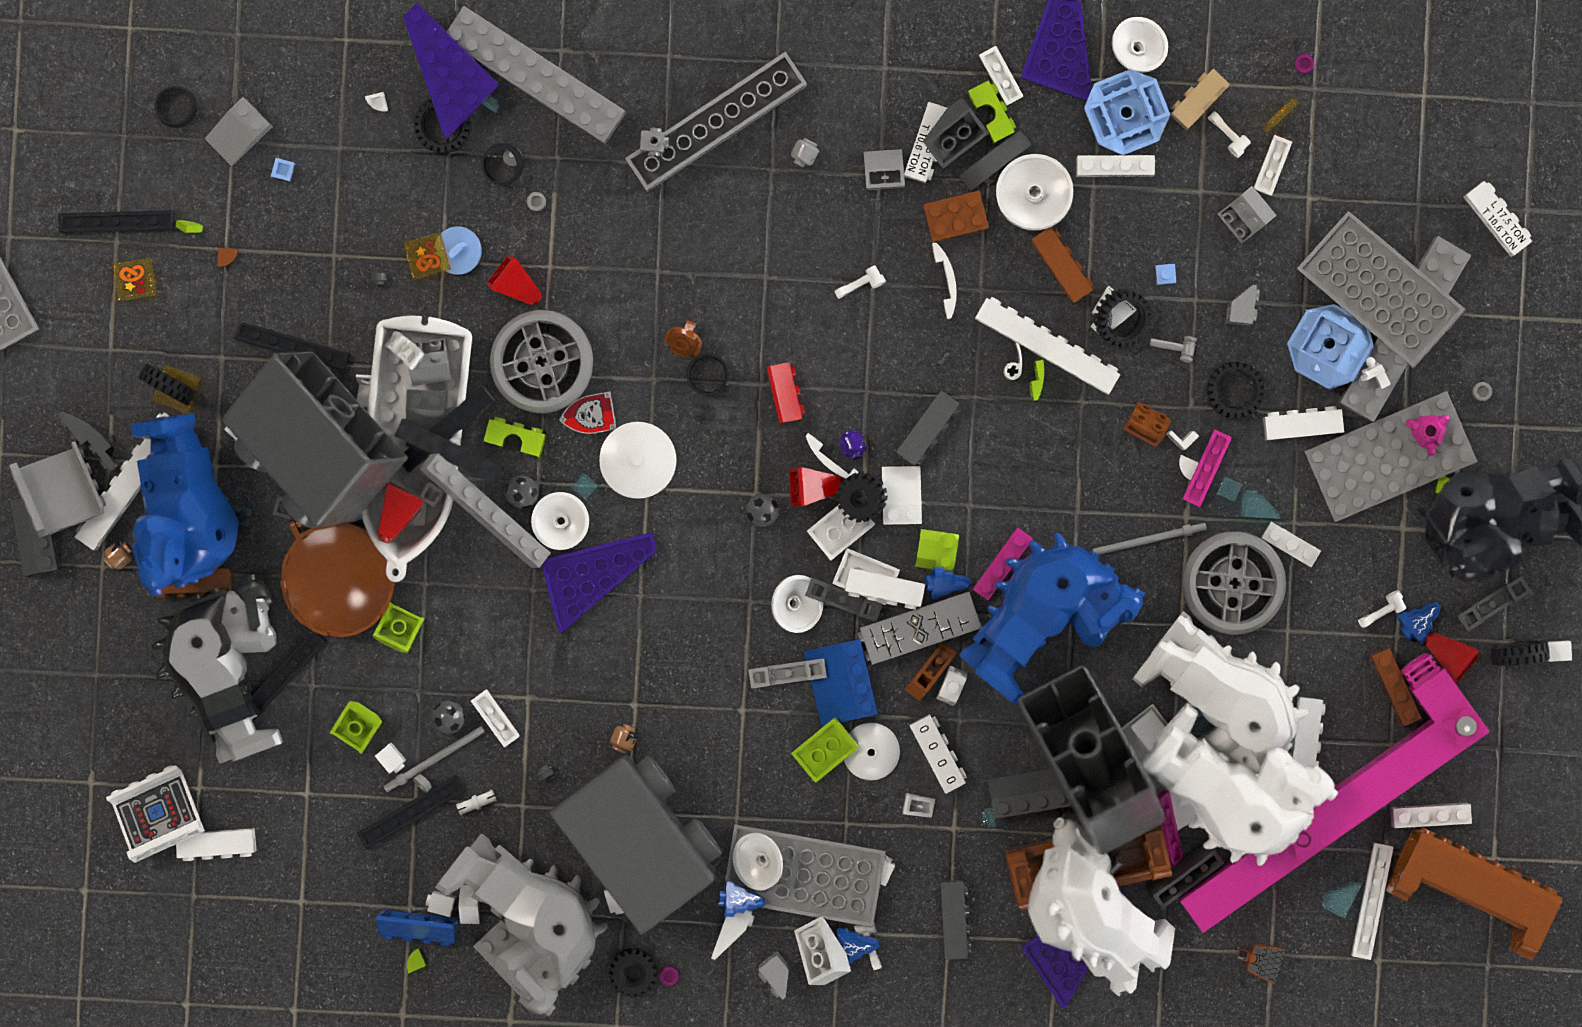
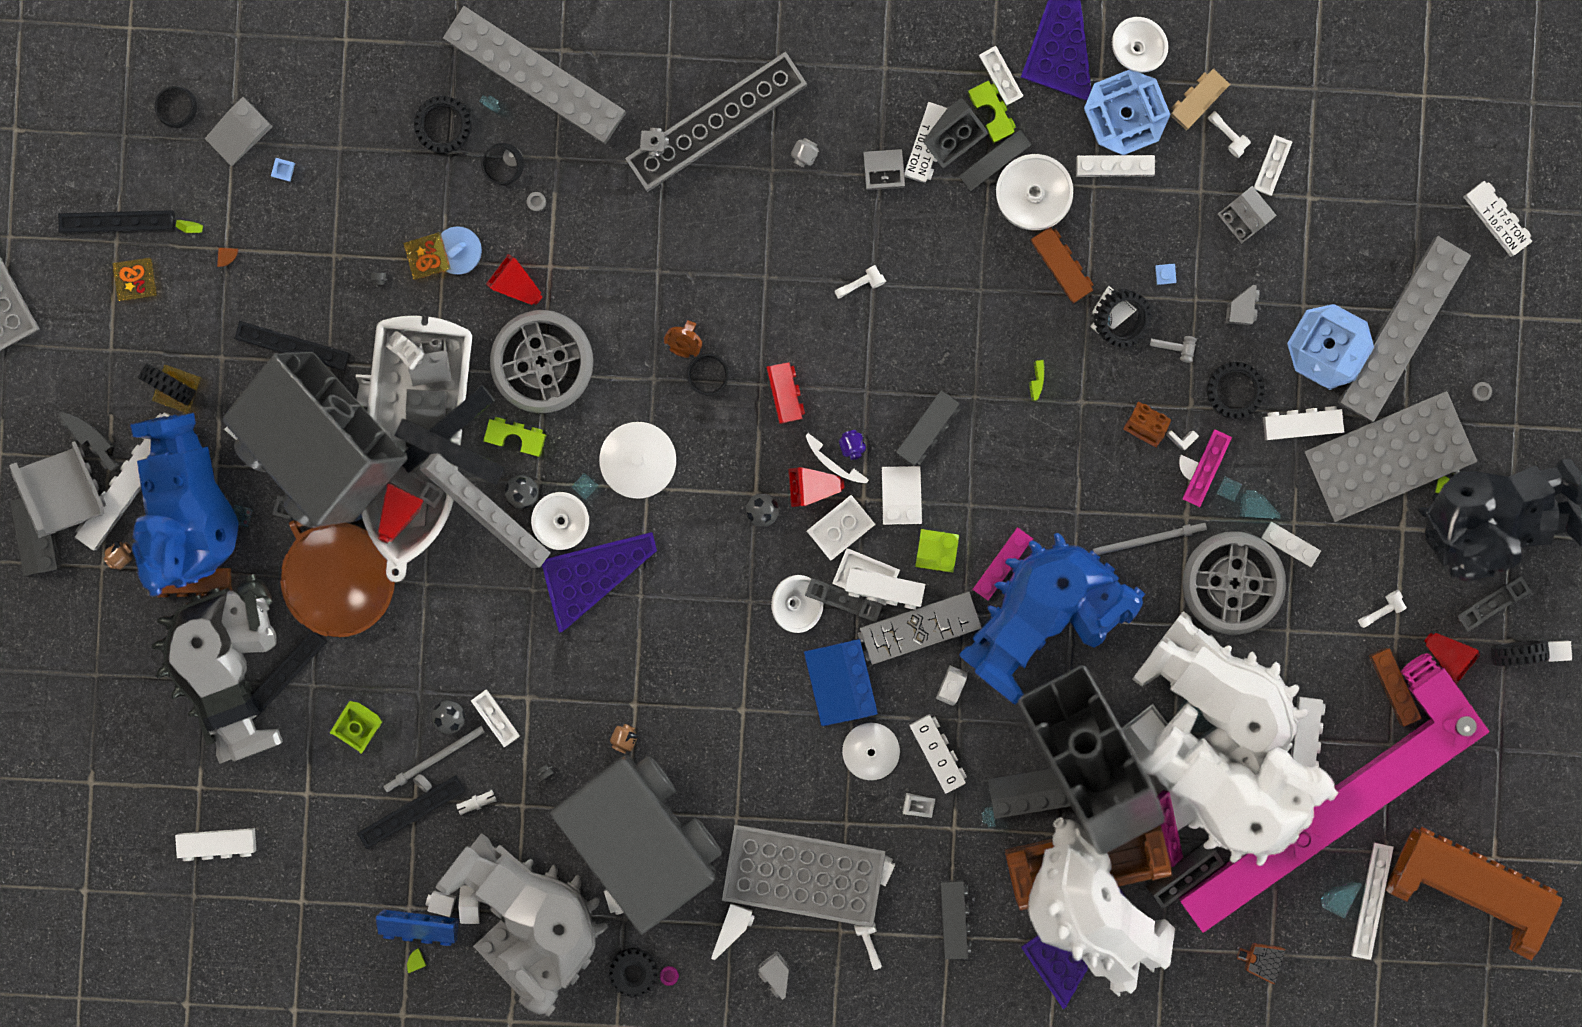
(156, 813): panel -> none
(377, 102): white tile -> none
(391, 758): white brick -> none
(398, 628): lime slope -> none
(451, 74): dark purple wing -> none
(590, 414): shield -> none
(737, 900): rock -> none
(750, 861): white dish -> none
(787, 673): light grey slope -> none
(821, 953): white slope -> none
(825, 749): lime plate -> none
(855, 944): blue rock -> none
(871, 487): black tyre -> none
(930, 671): dark orange slope -> none
(940, 256): white slope -> none
(944, 582): blue rock -> none
(955, 216): dark orange brick -> none
(1018, 366): white panel -> none
(1047, 346): white brick -> none
(1116, 863): light grey slope -> none
(1280, 114): clear yellow tile -> none
(1304, 63): magenta tile -> none
(1375, 370): white piece -> none
(1381, 289): light grey plate -> none
(1418, 622): blue rock -> none
(1428, 431): dark pink rock -> none
(1430, 815): white brick -> none

